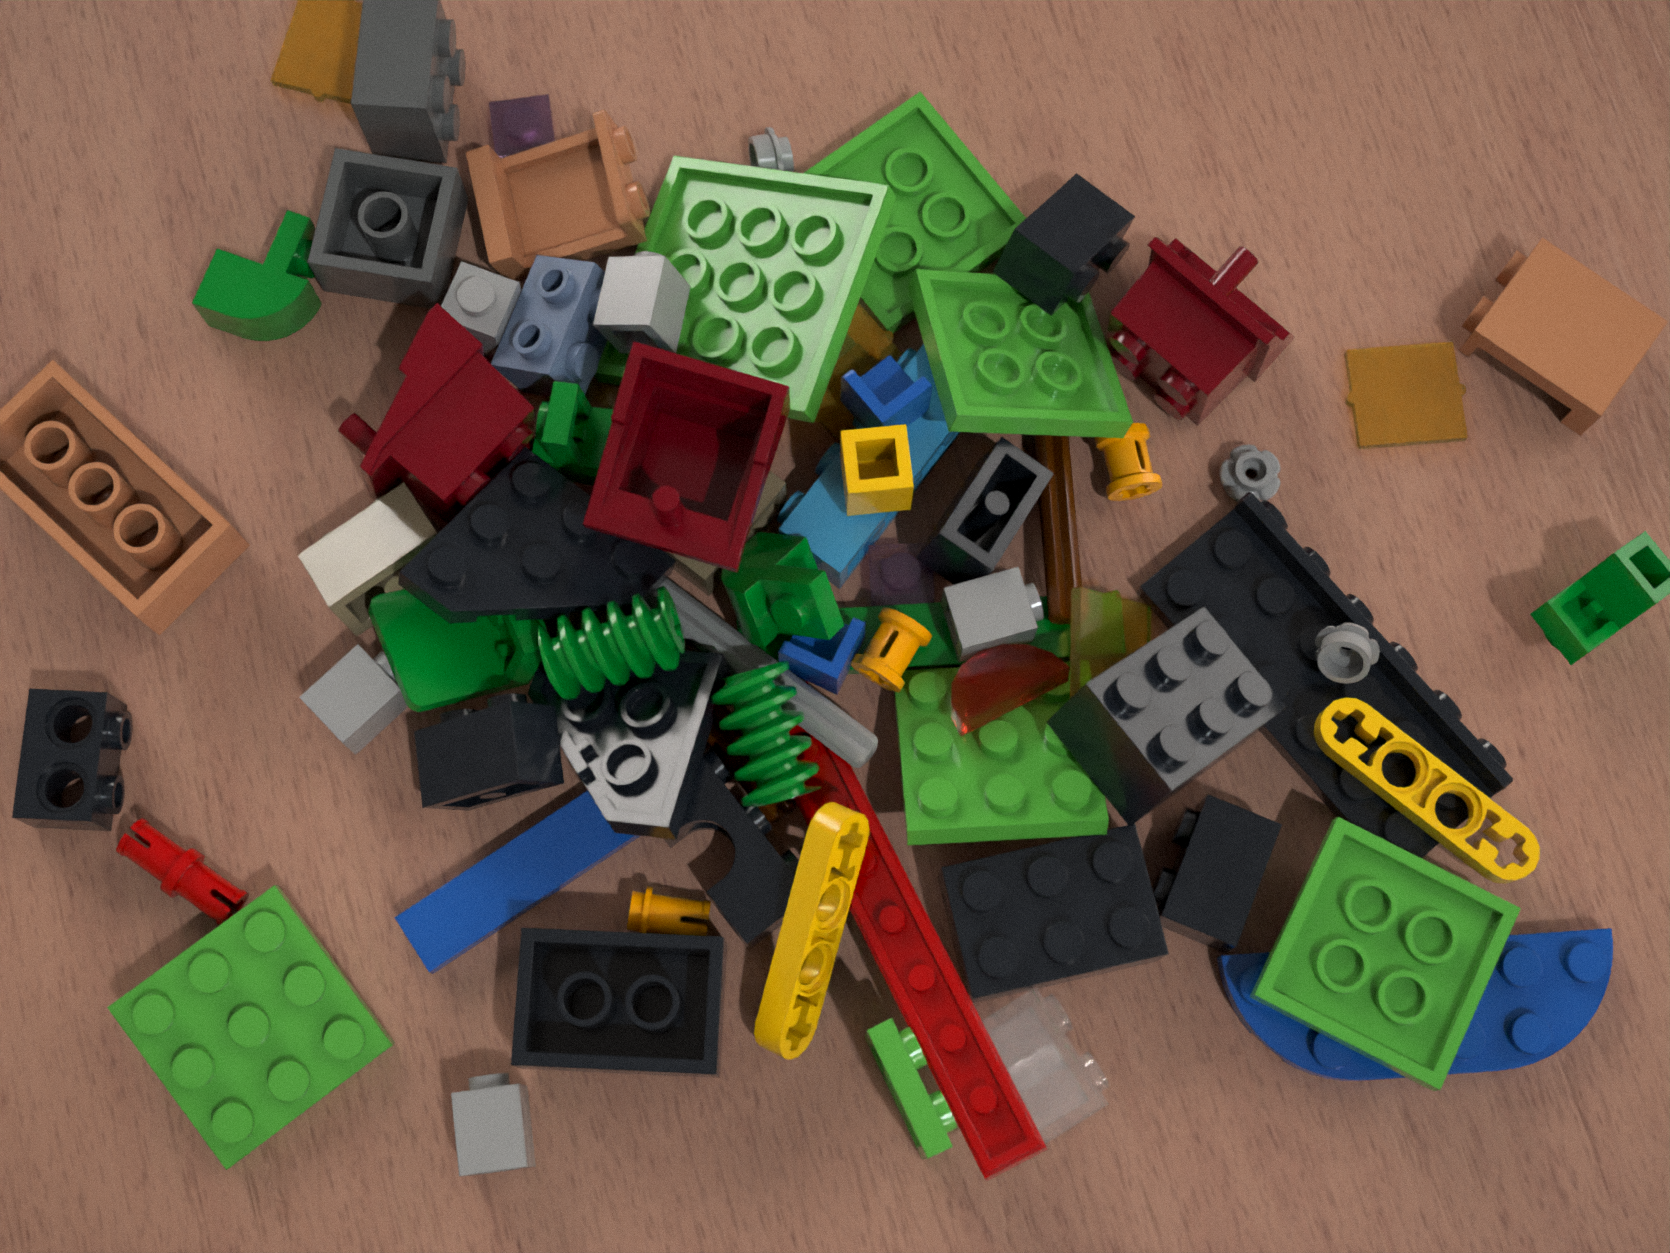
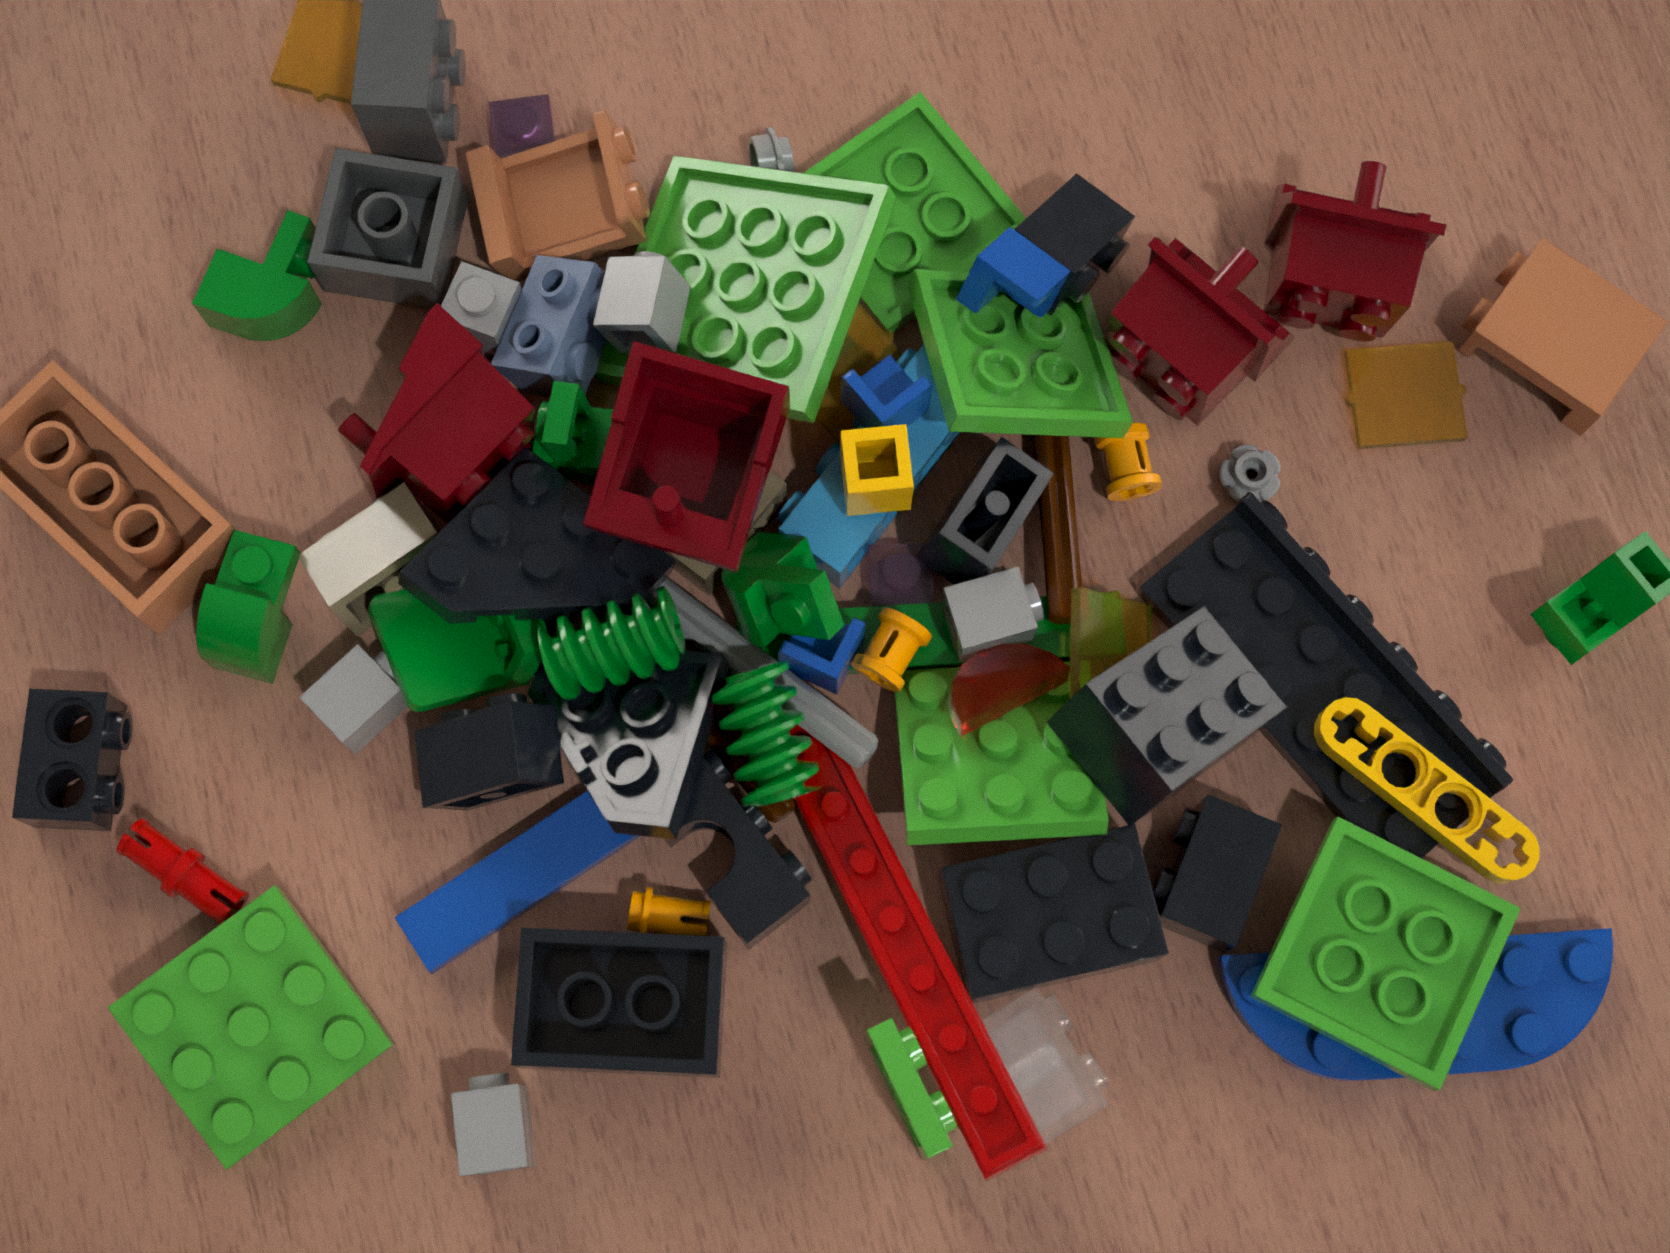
(241, 614): none -> green brick
(811, 930): yellow beam -> none
(1017, 269): none -> blue panel
(1342, 664): light grey plate -> none
(1344, 258): none -> dark red piece

